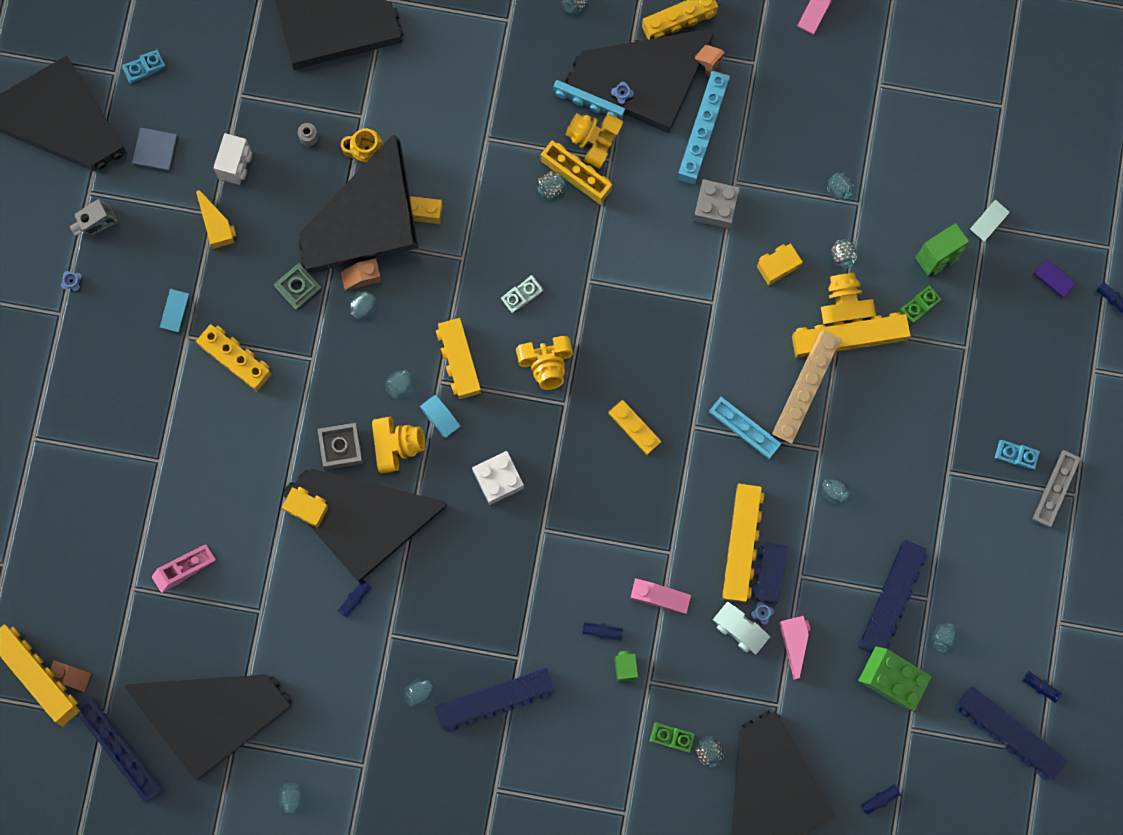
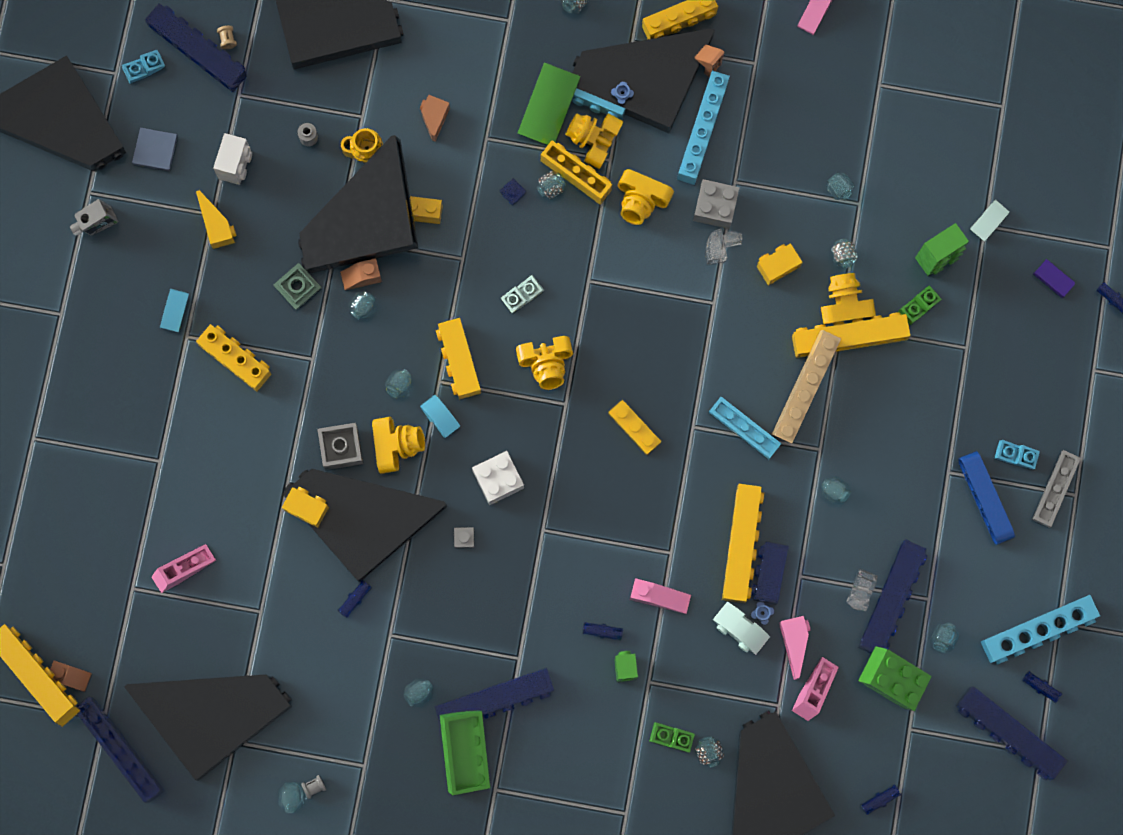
(67, 276): medium blue plate -> none
(195, 47): none -> clear blue brick
(226, 37): none -> tan bush
(313, 786): none -> light grey bush
(434, 114): none -> nougat slope
(464, 537): none -> light grey plate
(464, 752): none -> bright green slope
(513, 191): none -> clear blue plate
(549, 104): none -> bright green slope
(642, 196): none -> yellow beam
(716, 243): none -> clear brick
(815, 690): none -> bright pink slope
(861, 590): none -> clear brick
(986, 498): none -> blue beam
(1084, 606): none -> medium azure brick

